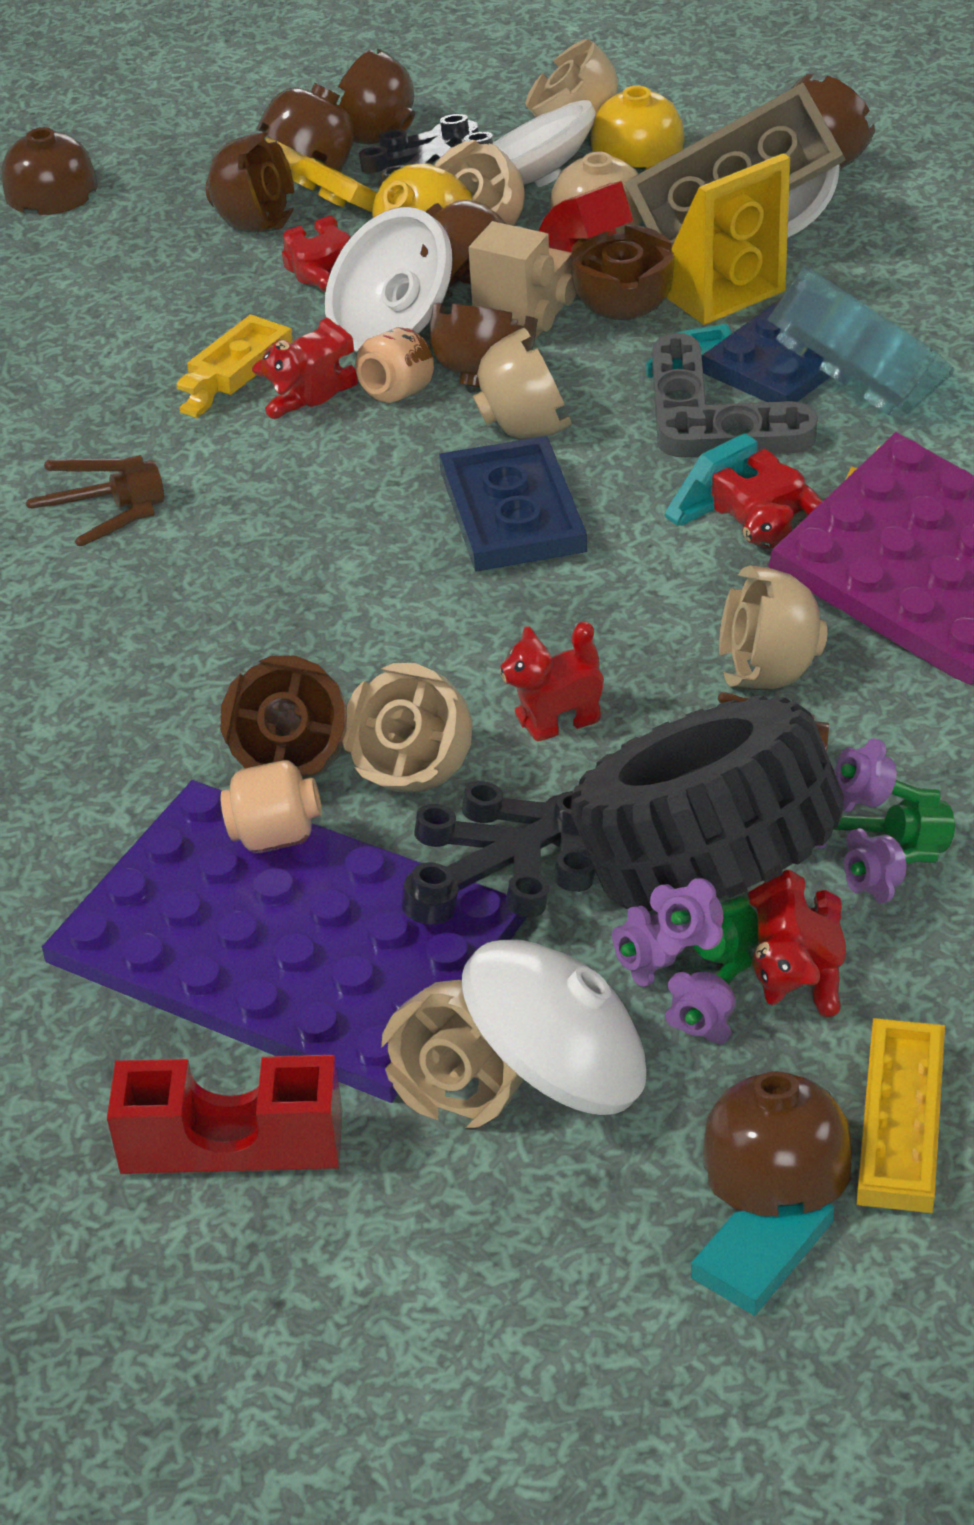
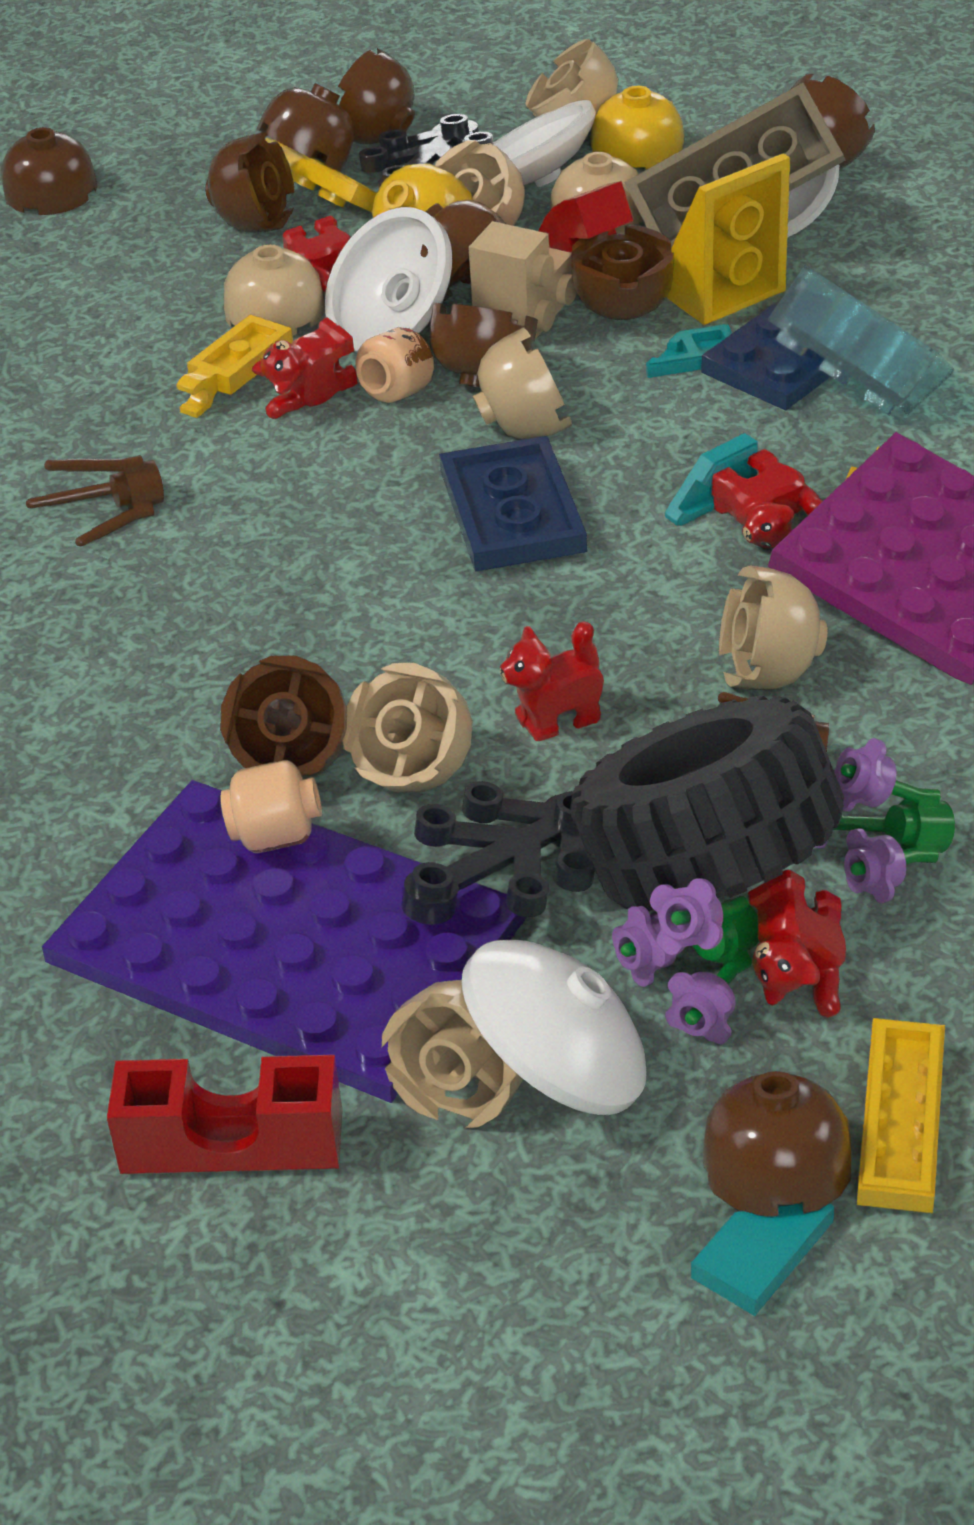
(274, 287): none -> tan cylinder
(696, 417): dark grey beam -> none

